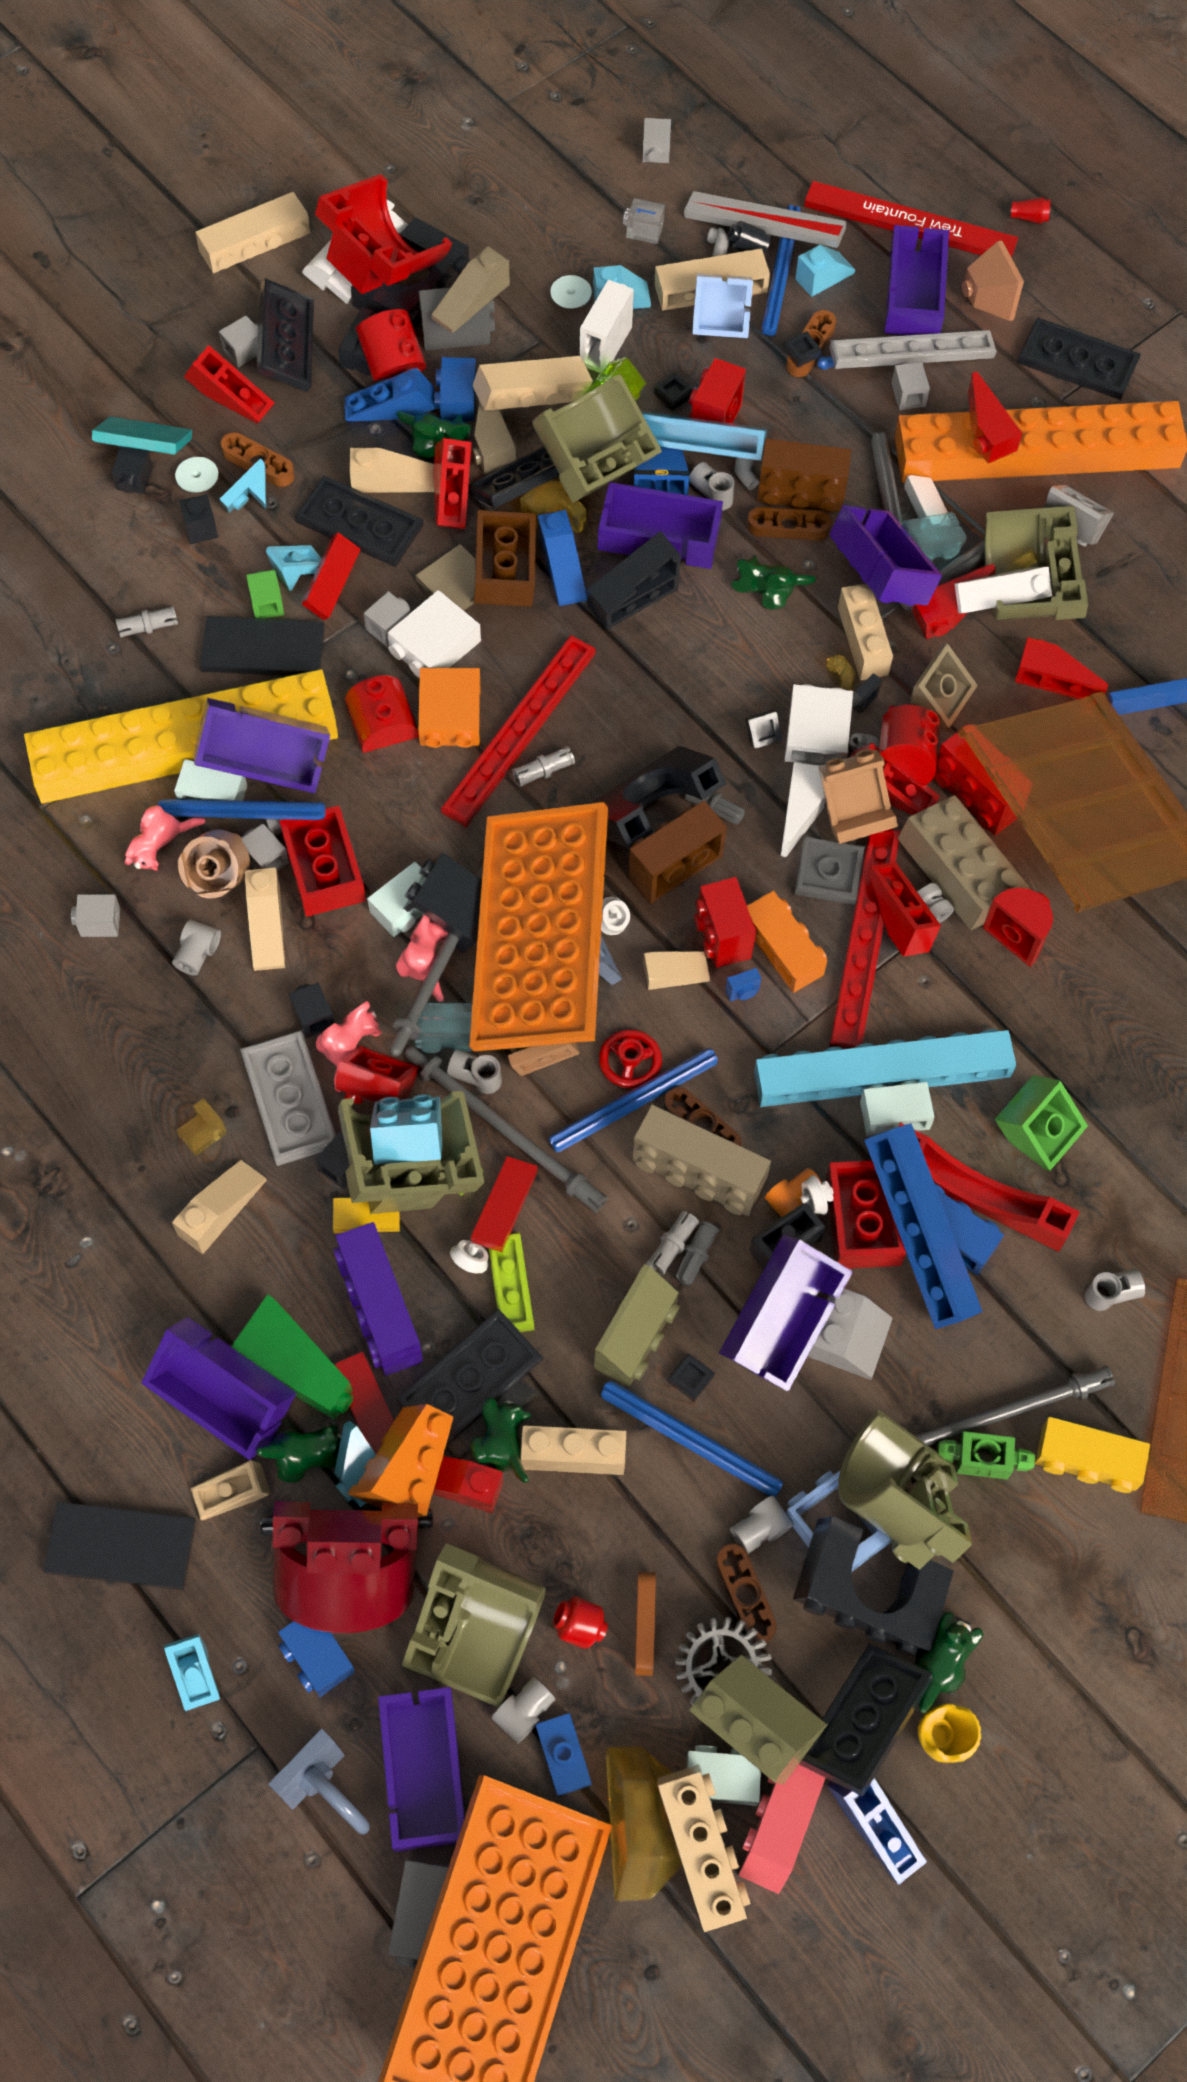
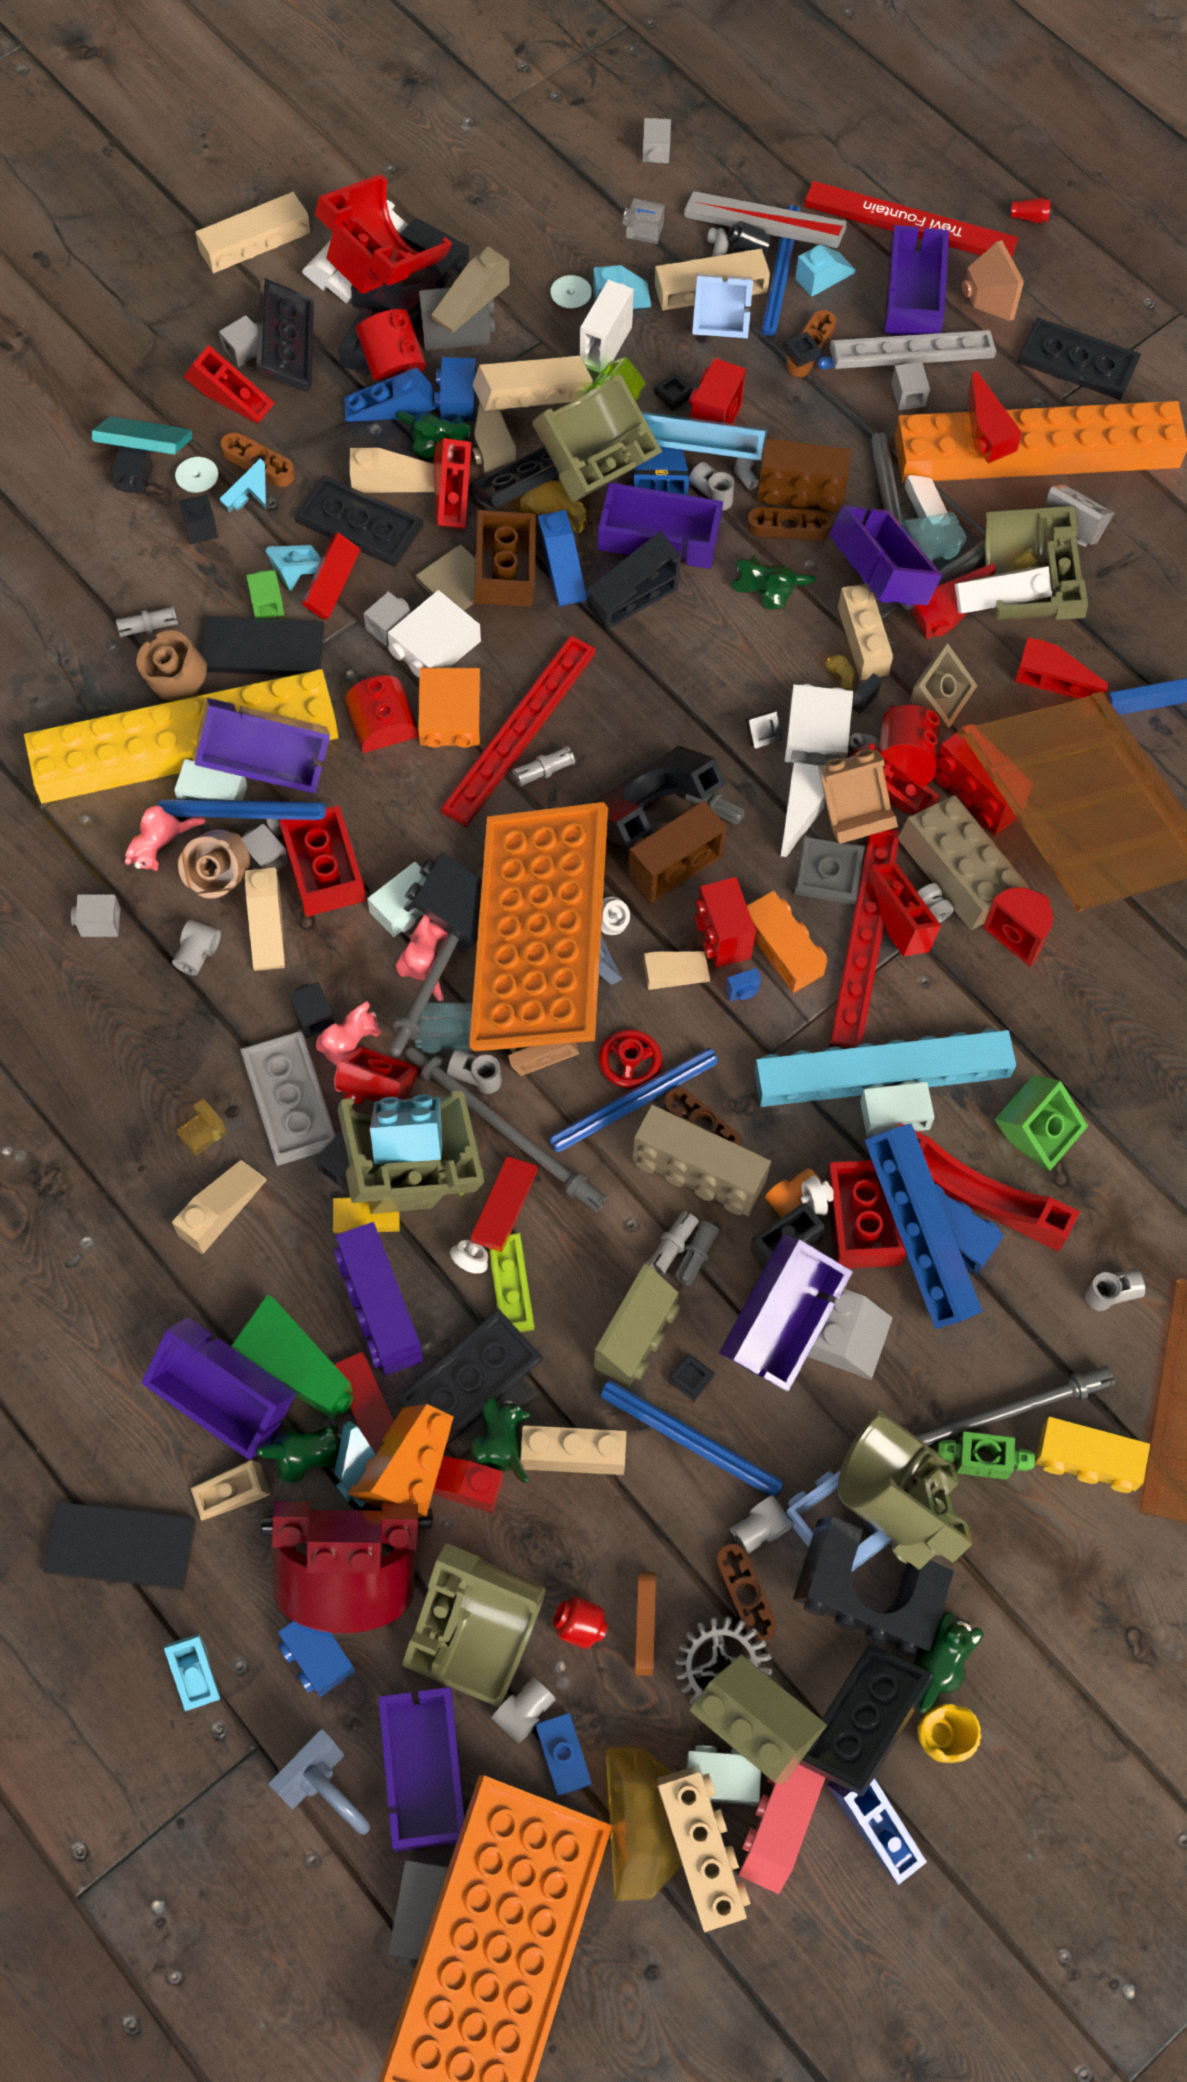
(172, 666): none -> medium nougat brick

